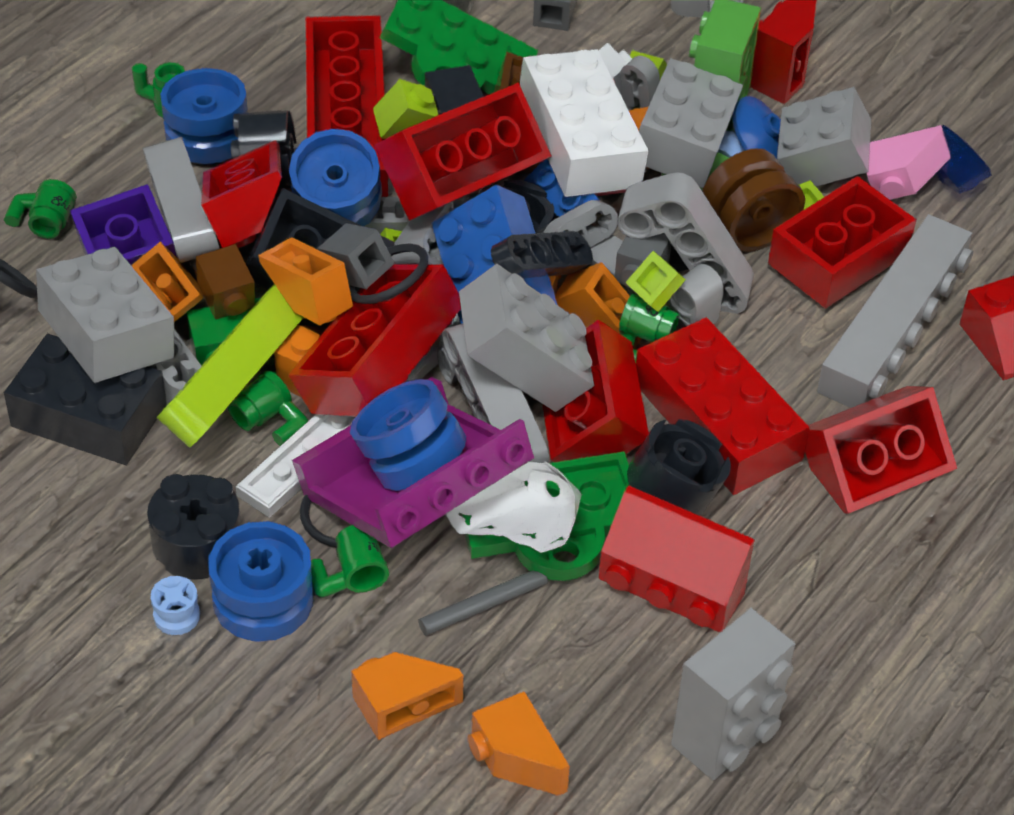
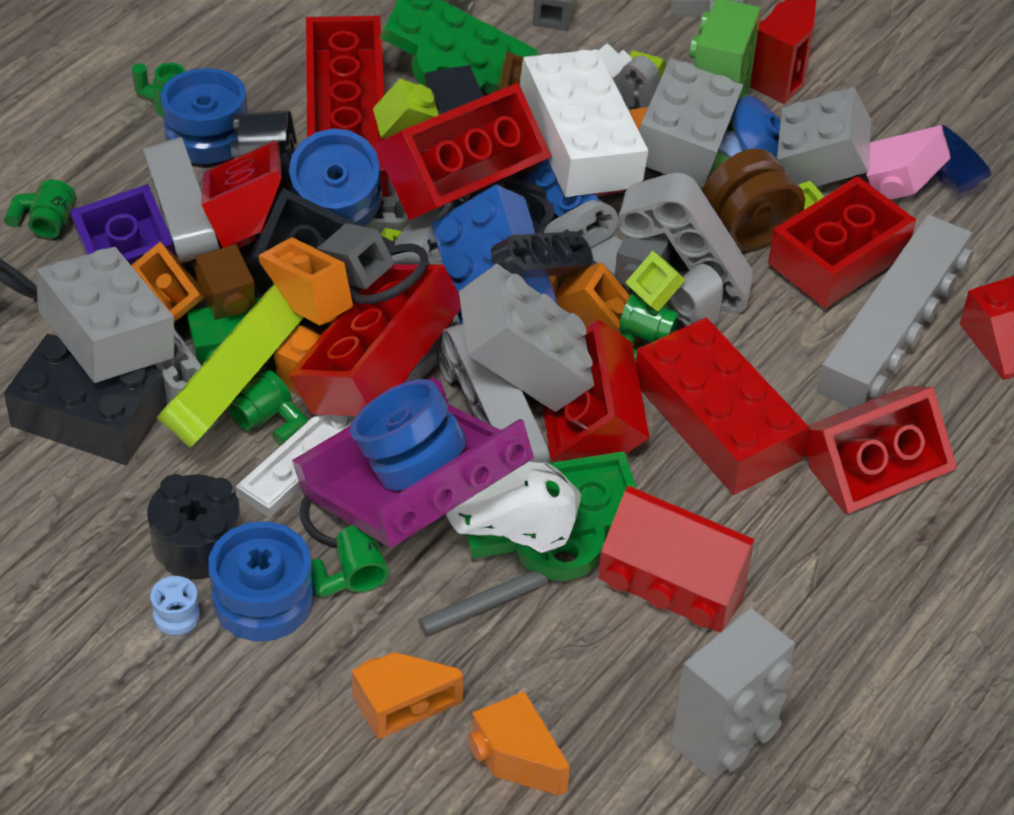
(680, 465): black brick -> none

